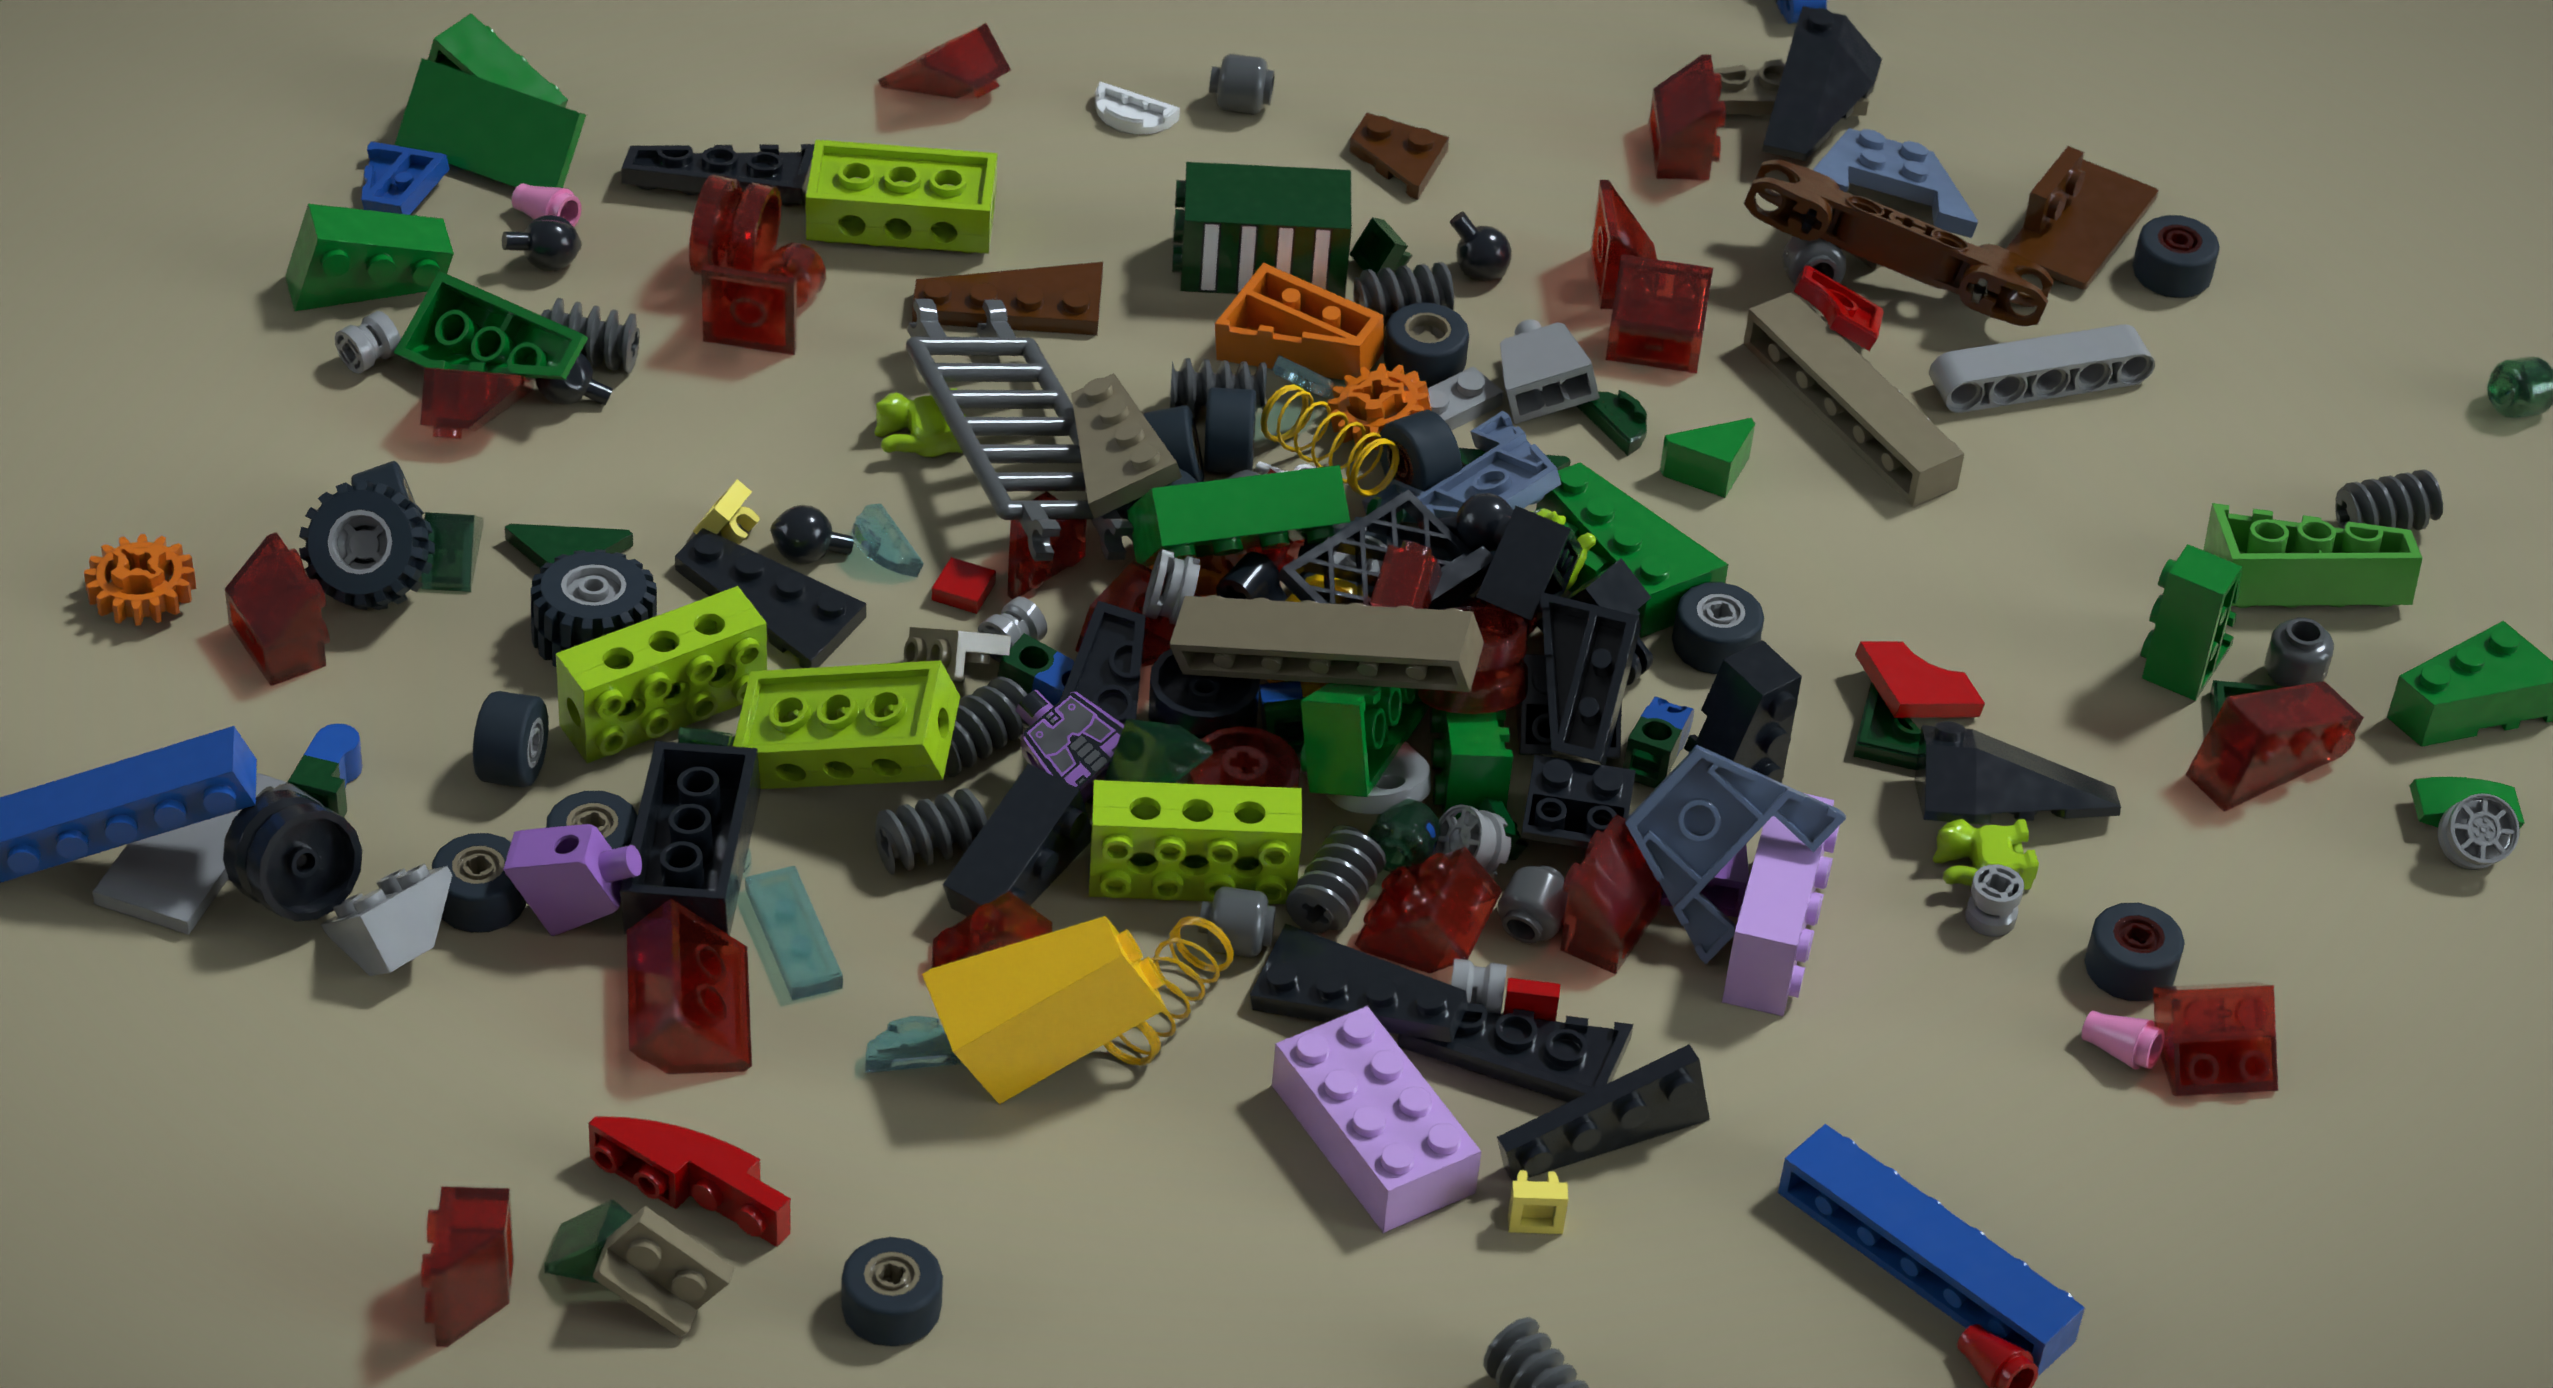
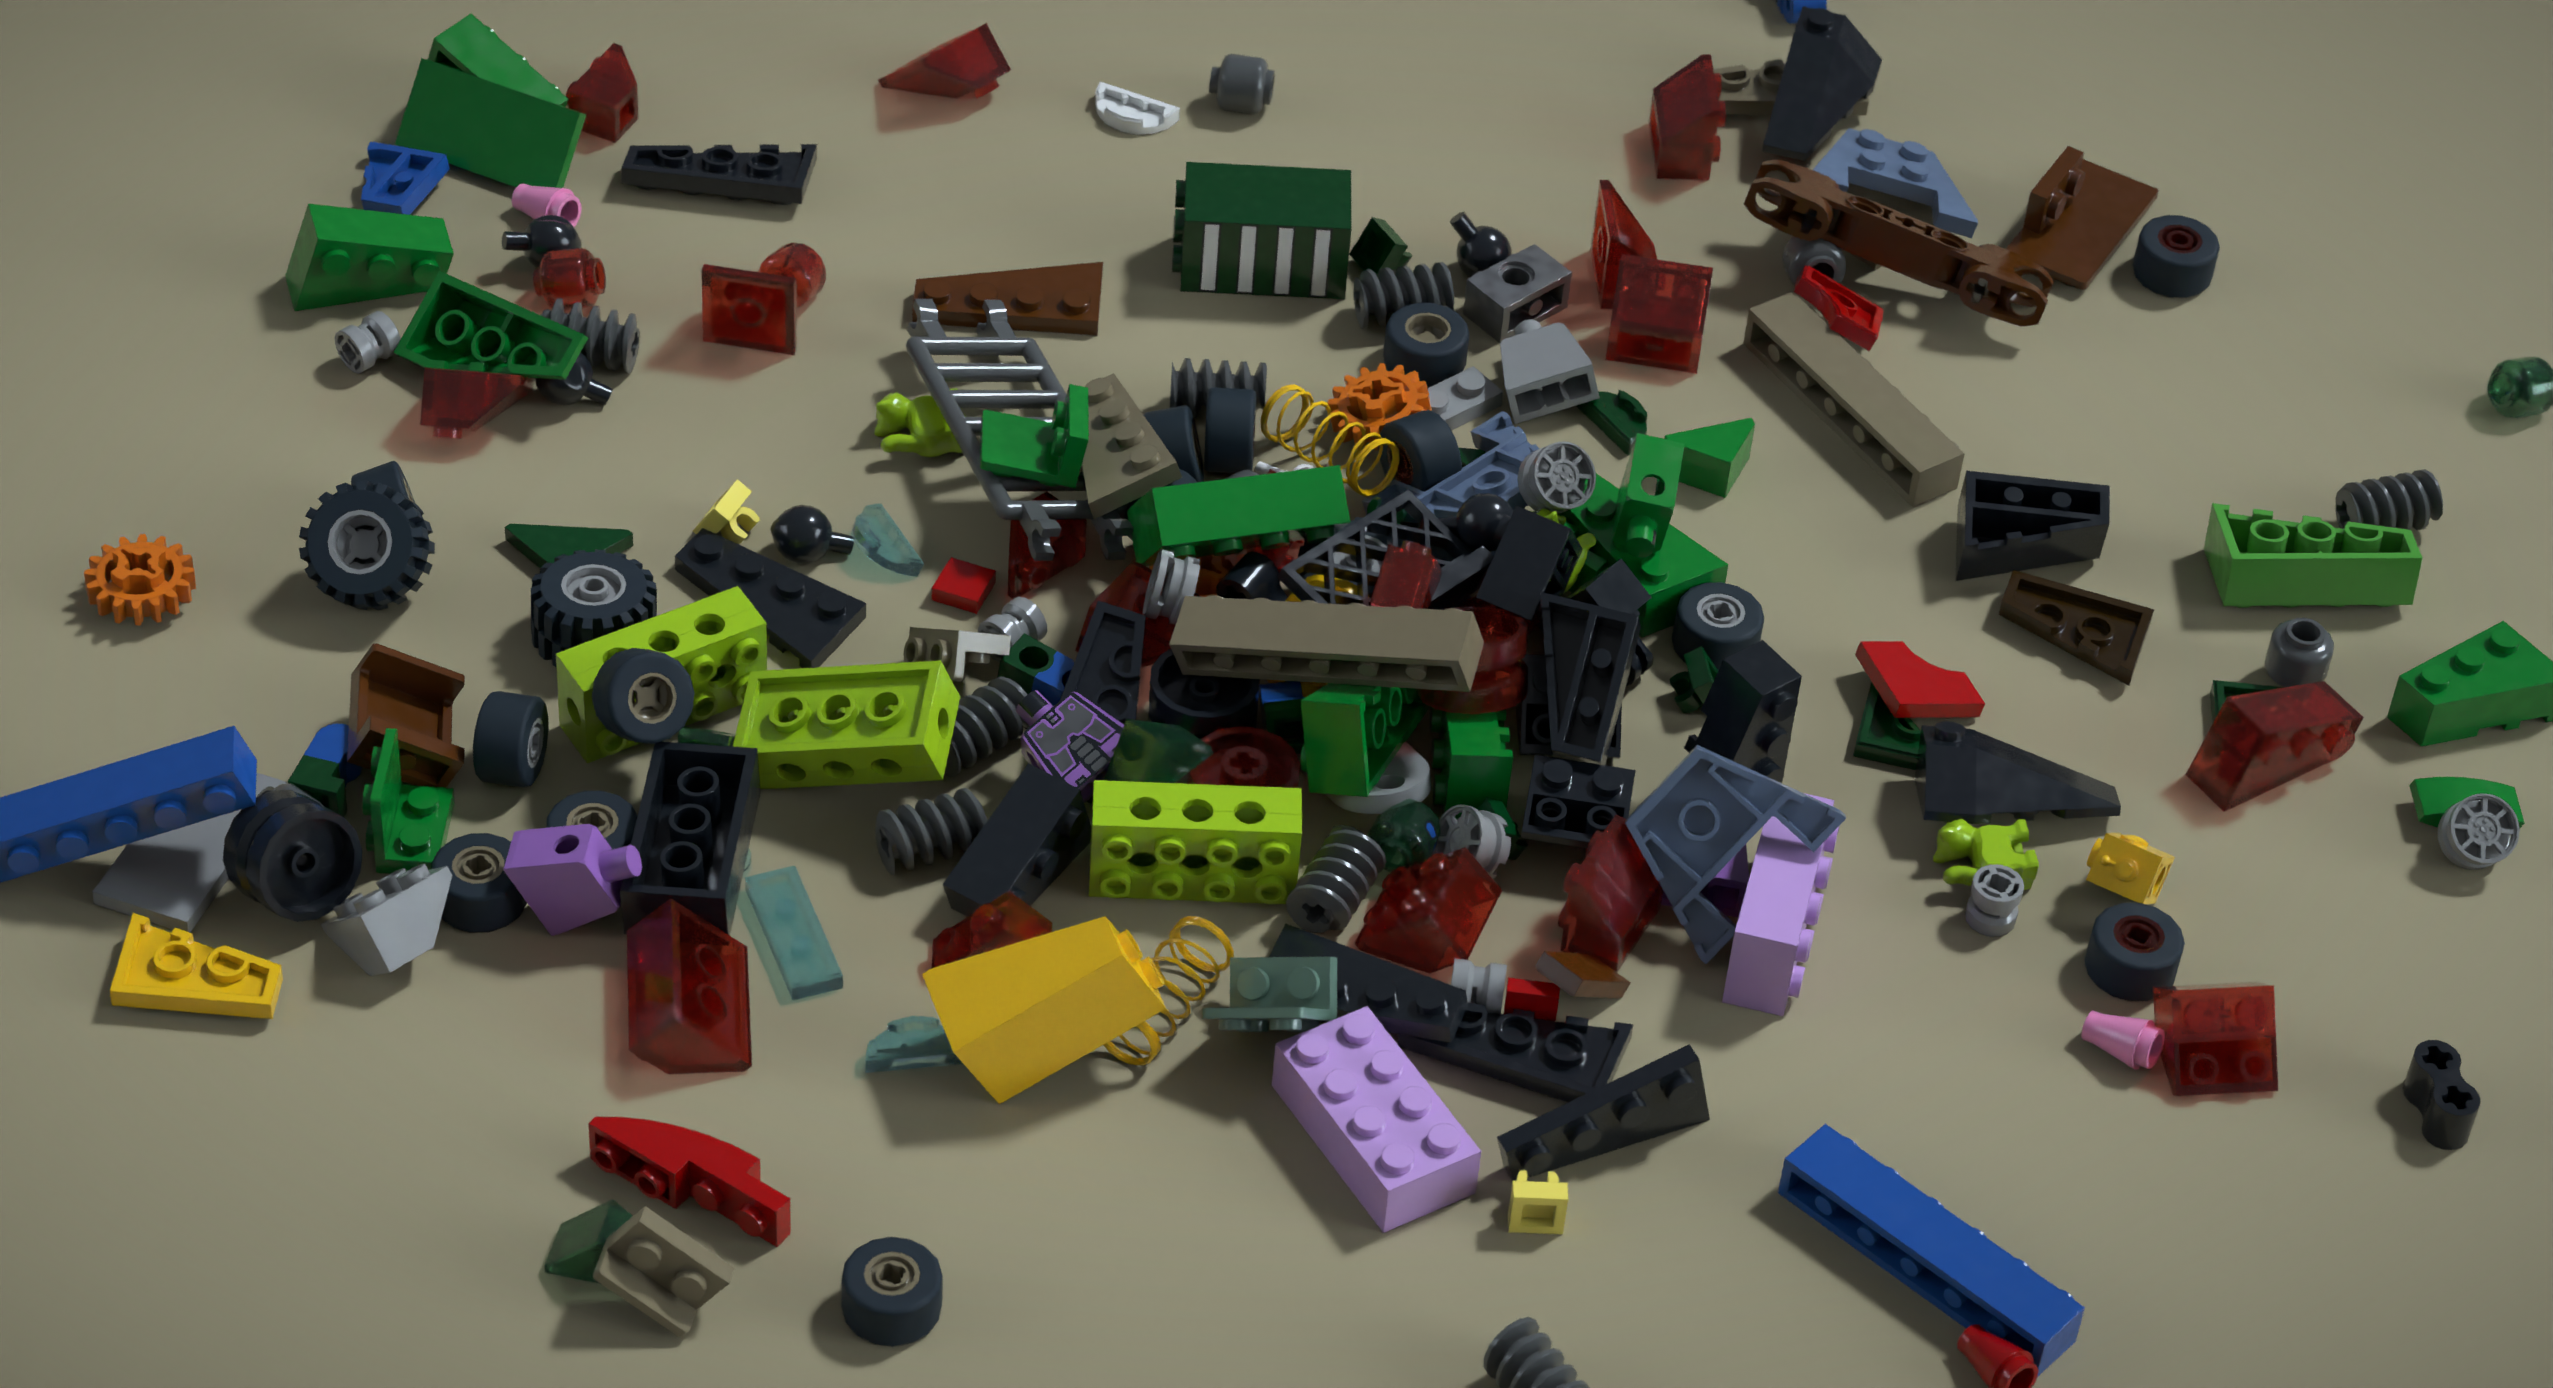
(186, 976): none -> yellow wing
(278, 612): clear red slope -> none
(406, 820): none -> green bracket
(416, 700): none -> reddish brown panel
(456, 551): clear green slope -> none
(469, 1260): clear red slope -> none
(570, 276): none -> clear red head
(606, 95): none -> clear red slope
(660, 704): none -> black wheel
(734, 225): clear red wheel -> none
(883, 196): lime brick -> none
(1036, 447): none -> green bracket
(1242, 917): dark grey head -> none
(1278, 990): none -> sand green bracket
(1301, 323): orange wedge -> none
(1303, 377): clear light blue tile -> none
(1399, 151): reddish brown wing -> none
(1515, 291): none -> flat silver brick
(1533, 904): dark grey head -> none
(1556, 477): none -> light grey wheel
(1582, 975): none -> reddish brown tile
(1641, 517): none -> green torso
(1657, 741): dark green leg -> none
(1695, 683): none -> dark green tile
(2027, 523): none -> black wedge
(2041, 368): light grey beam -> none
(2081, 622): none -> dark brown wing
(2129, 867): none -> yellow head
(2191, 621): green wedge -> none
(2441, 1095): none -> black axle

